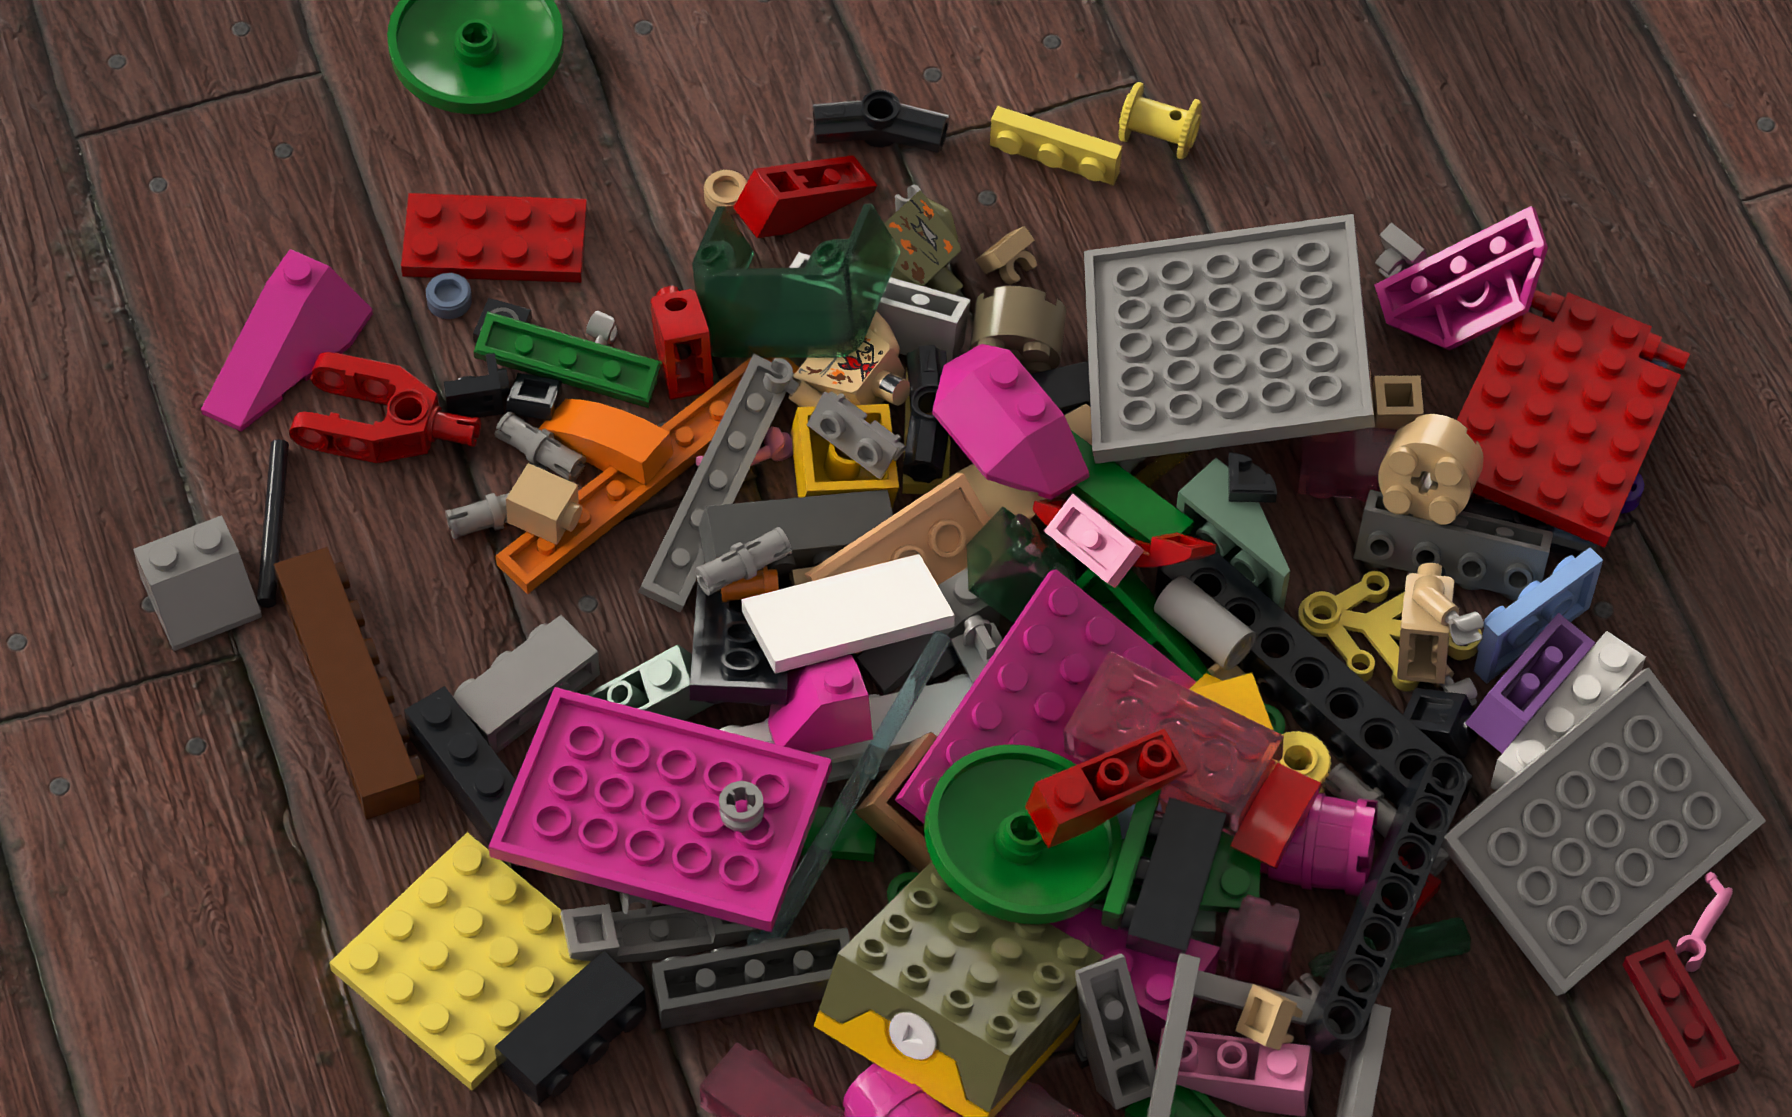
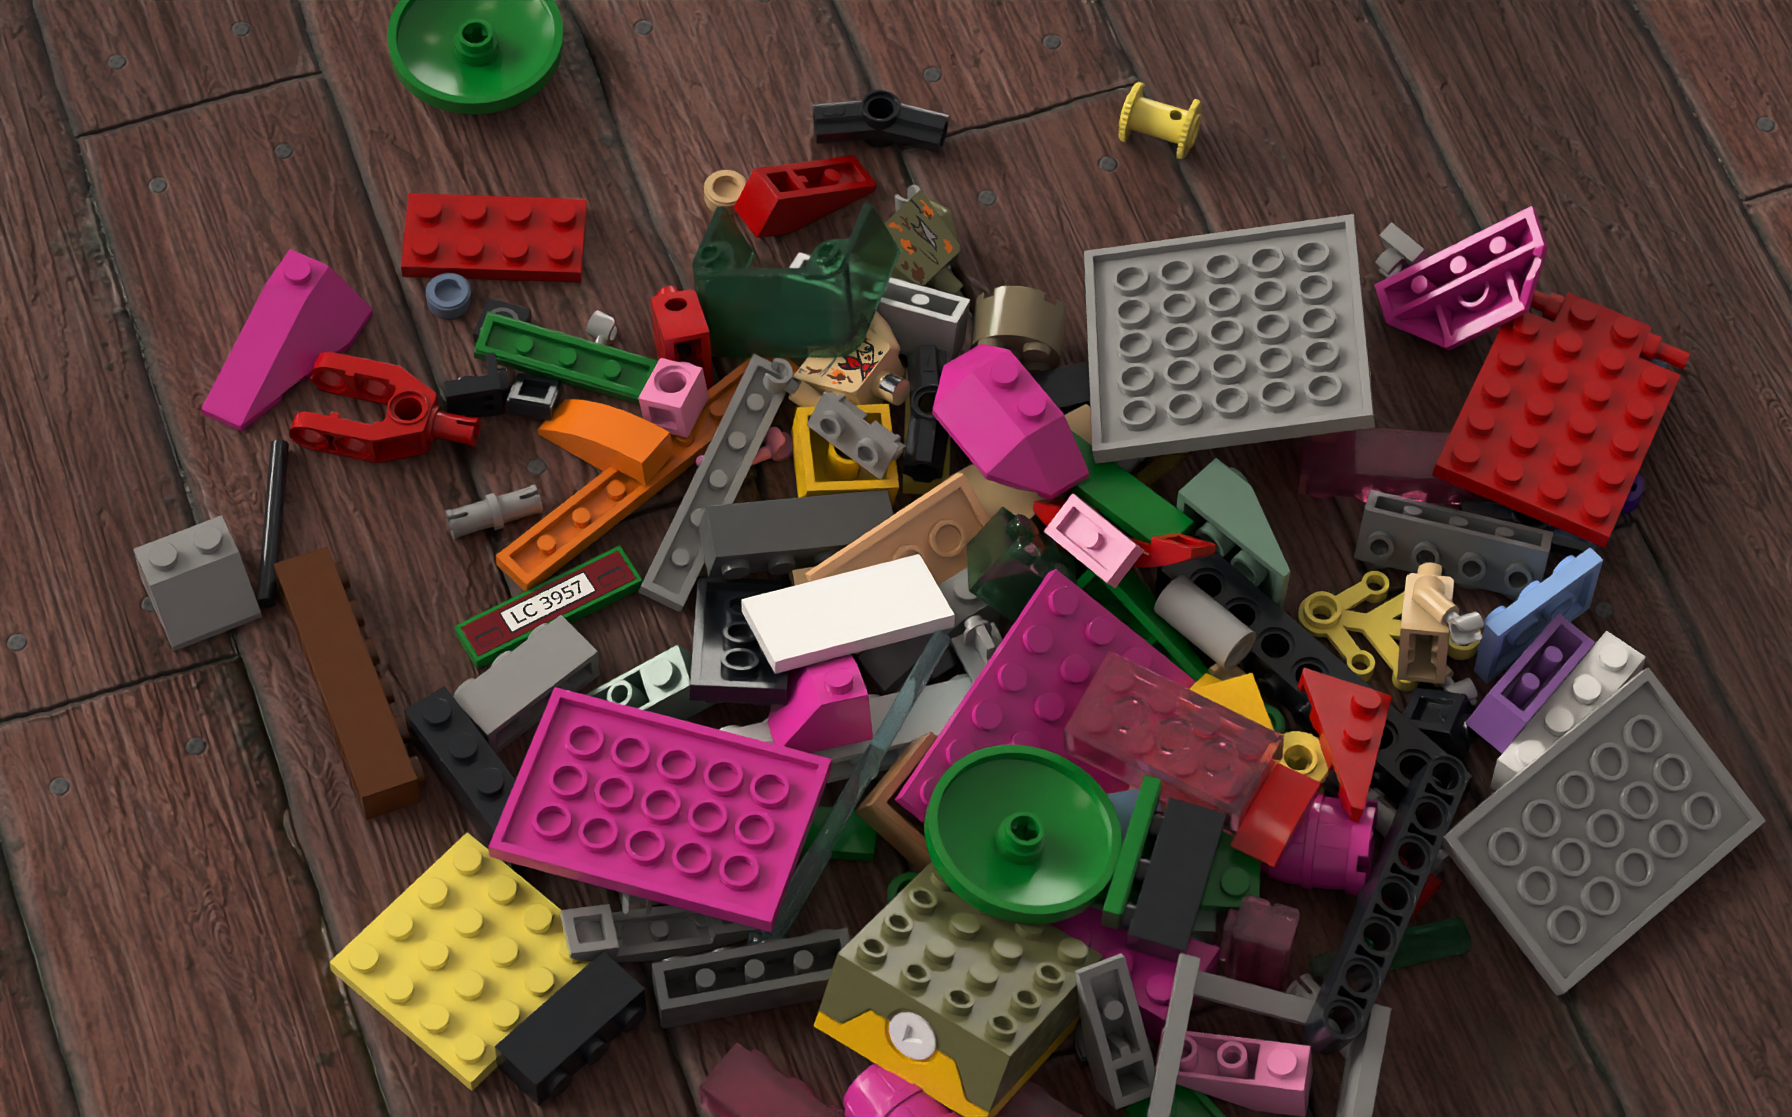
(540, 446): light grey pin -> none
(543, 504): tan brick -> none
(568, 594): none -> tile
(674, 396): none -> bright pink brick
(741, 791): light grey bush -> none
(743, 561): light grey pin -> none
(763, 582): orange pin -> none
(1006, 252): tan tile -> none
(1055, 145): light yellow plate -> none
(1102, 787): red slope -> none
(1248, 481): black tile -> none
(1267, 1017): tan tile -> none
(1349, 731): none -> red wing
(1396, 400): tan brick -> none
(1430, 469): tan brick -> none
(1681, 1014): dark red plate -> none
(1695, 942): bright pink piece -> none

